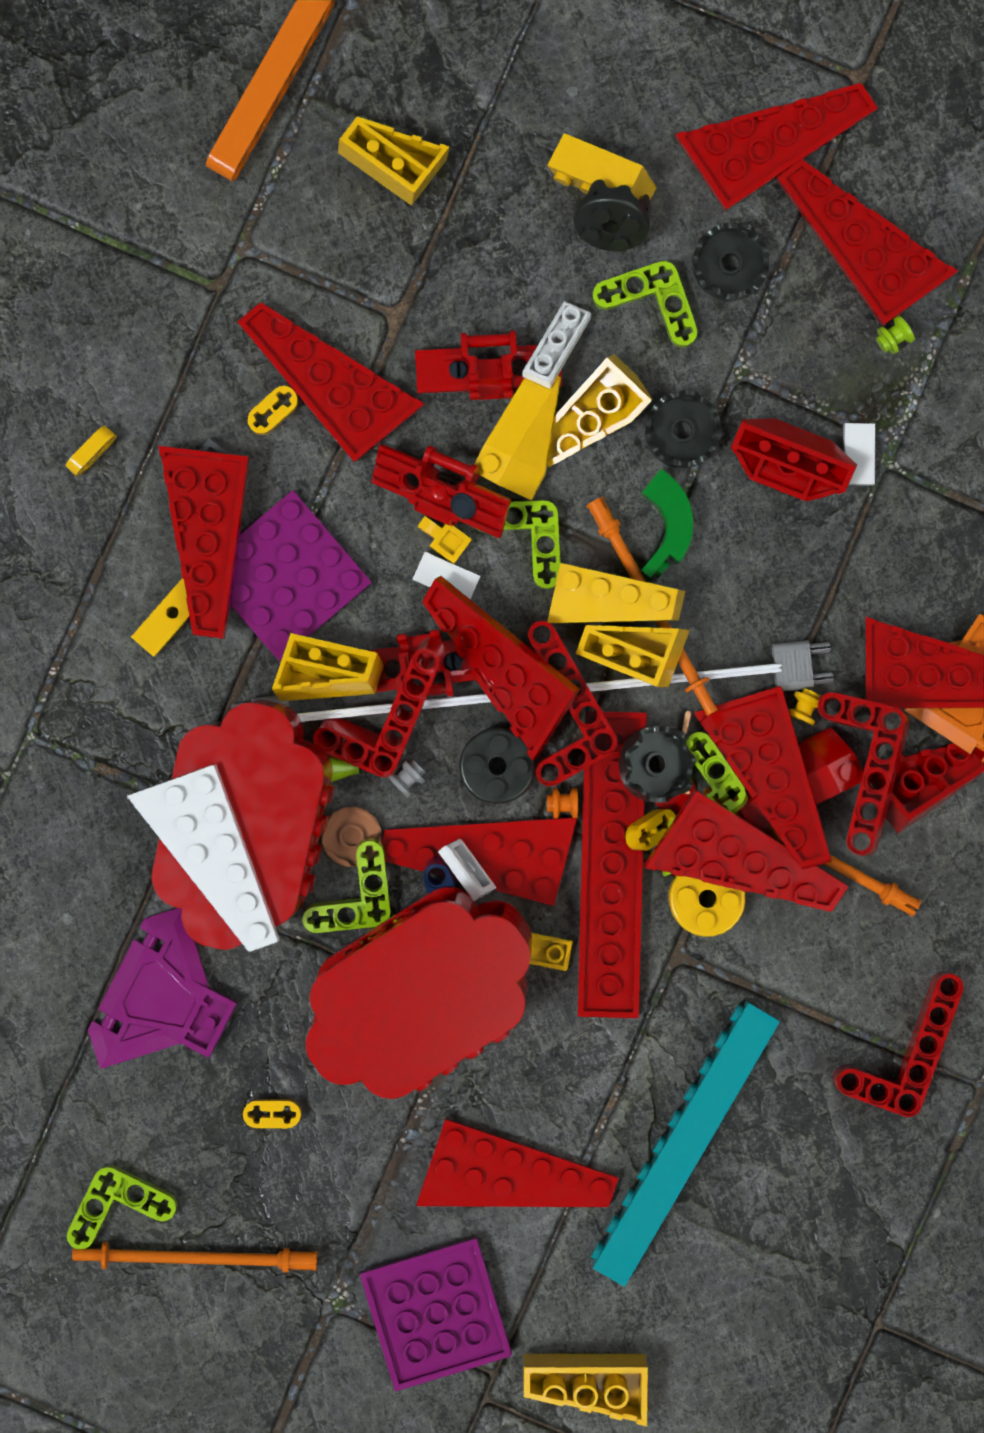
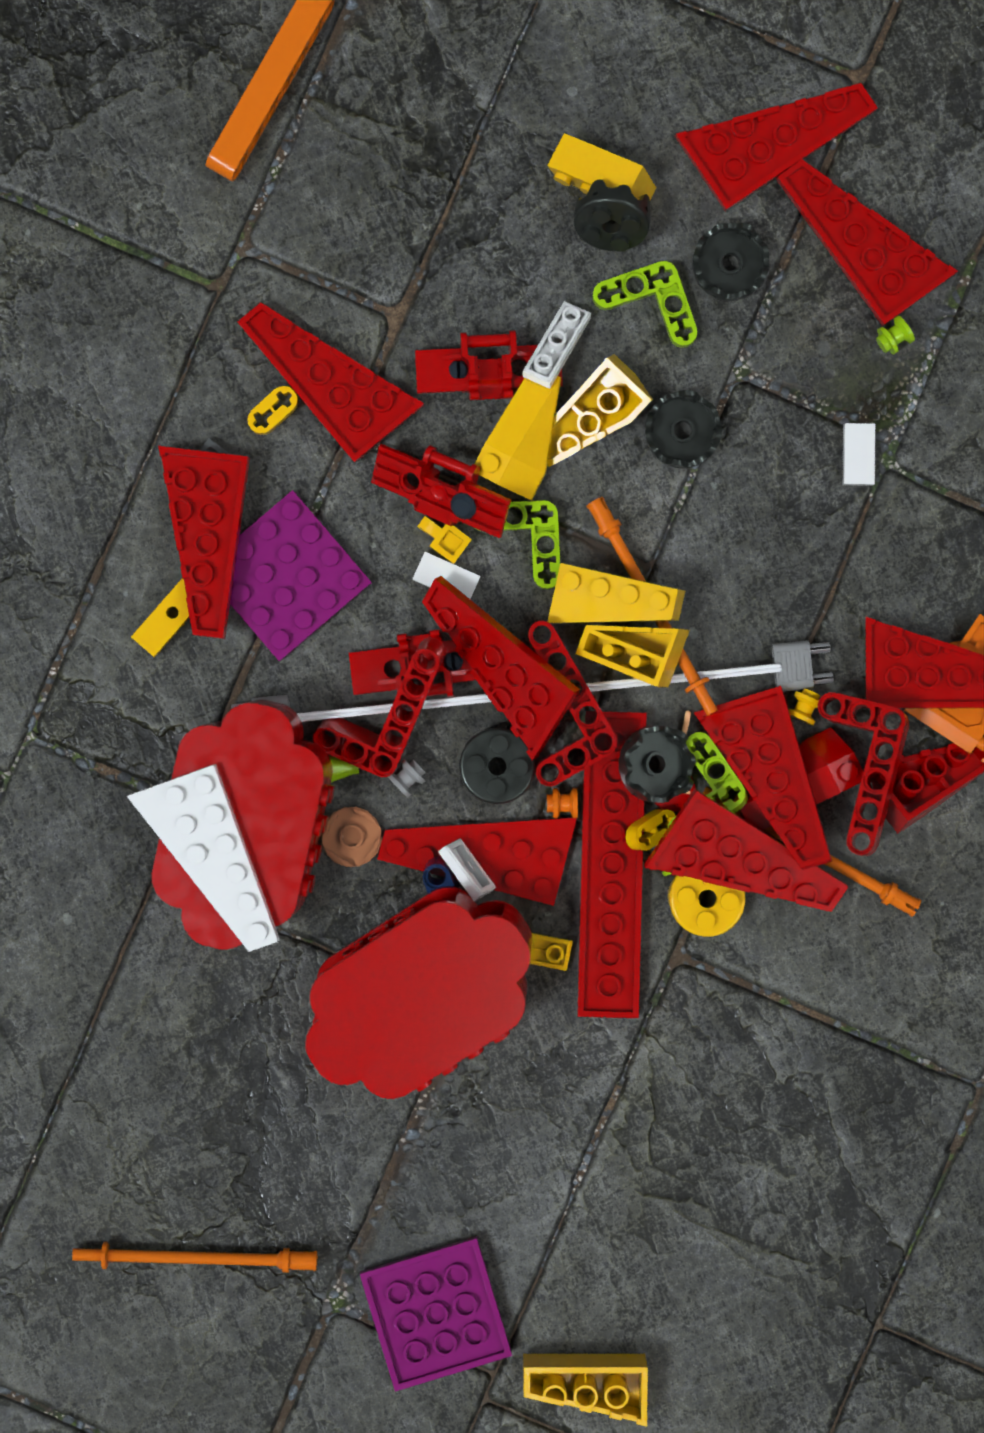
(91, 450): yellow beam -> none
(119, 1193): lime beam -> none
(160, 998): magenta plate -> none
(271, 1120): yellow beam -> none
(325, 670): yellow wedge -> none
(360, 905): lime beam -> none
(392, 158): yellow wedge -> none
(493, 1171): red wing -> none
(676, 511): green arch -> none
(684, 1143): teal brick -> none
(792, 459): red wedge -> none
(914, 1056): red beam -> none

